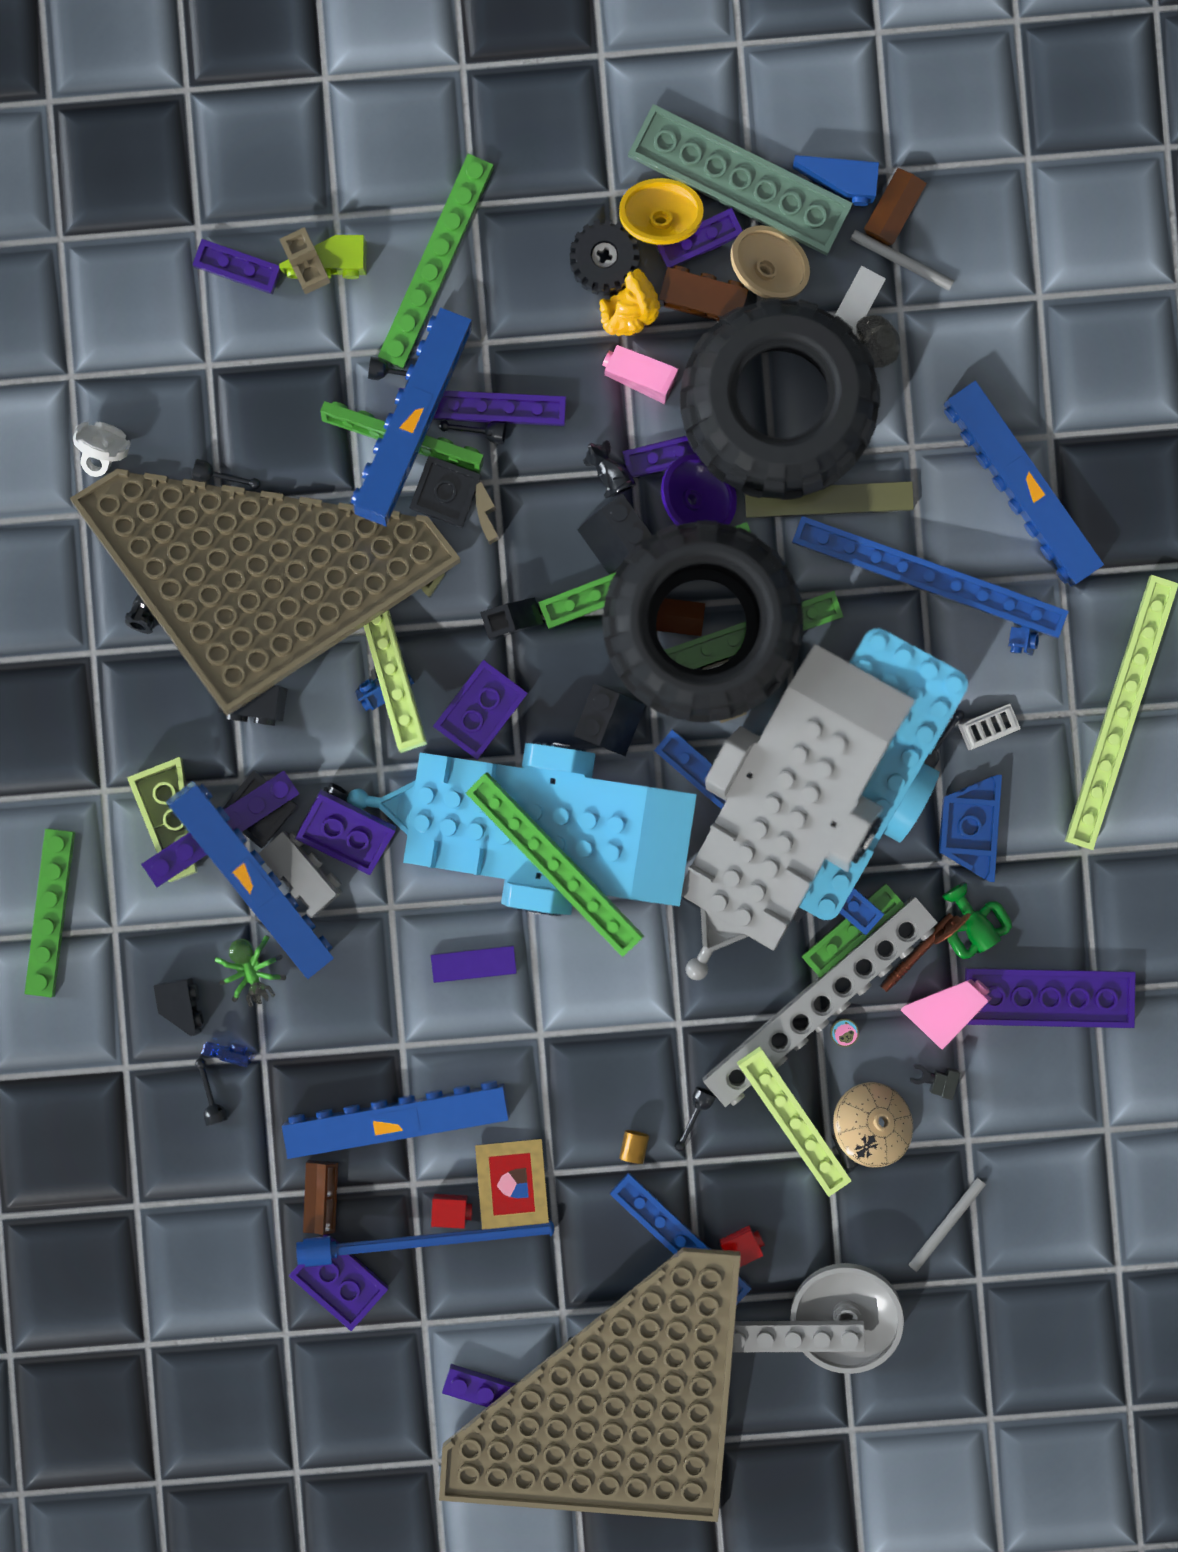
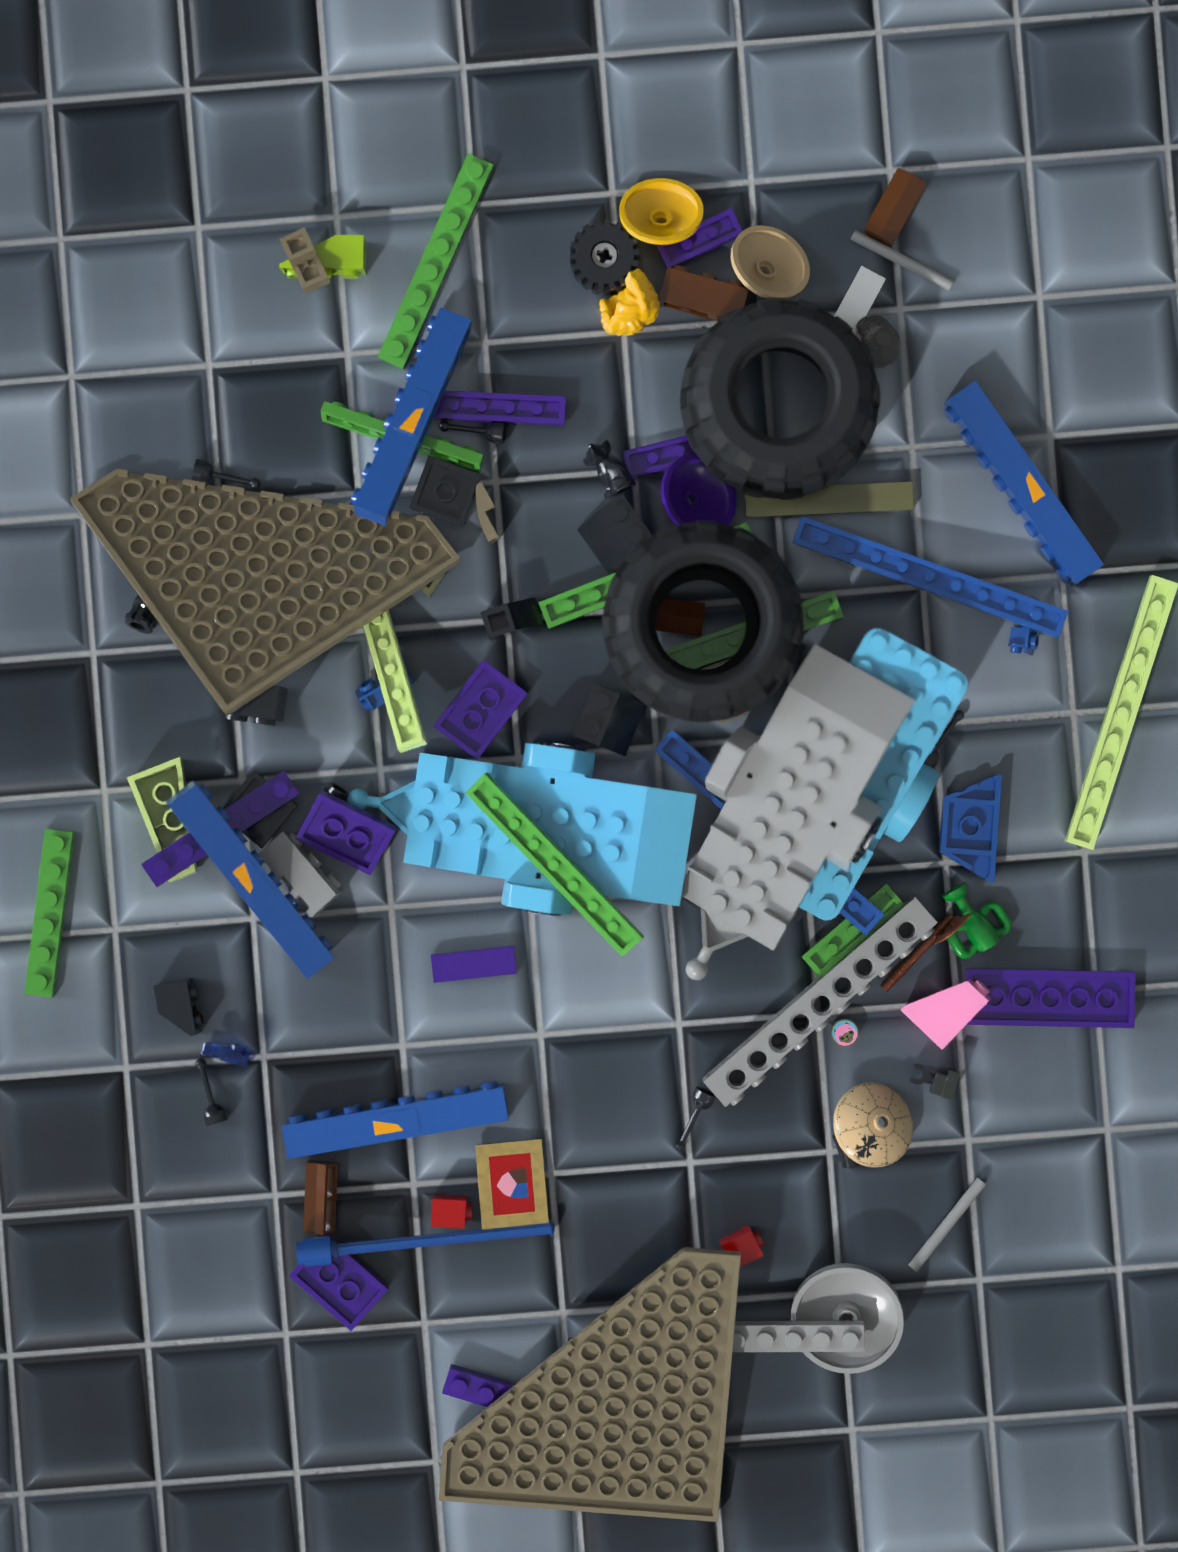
(100, 442): white tile -> none
(237, 266): dark purple plate -> none
(248, 966): animal -> none
(379, 369): black hinge -> none
(634, 1146): pearl gold beam -> none
(640, 373): bright pink slope -> none
(661, 1221): blue plate -> none
(739, 179): sand green plate -> none
(794, 1121): yellowish green plate -> none
(845, 178): blue slope -> none
(969, 737): white slope -> none

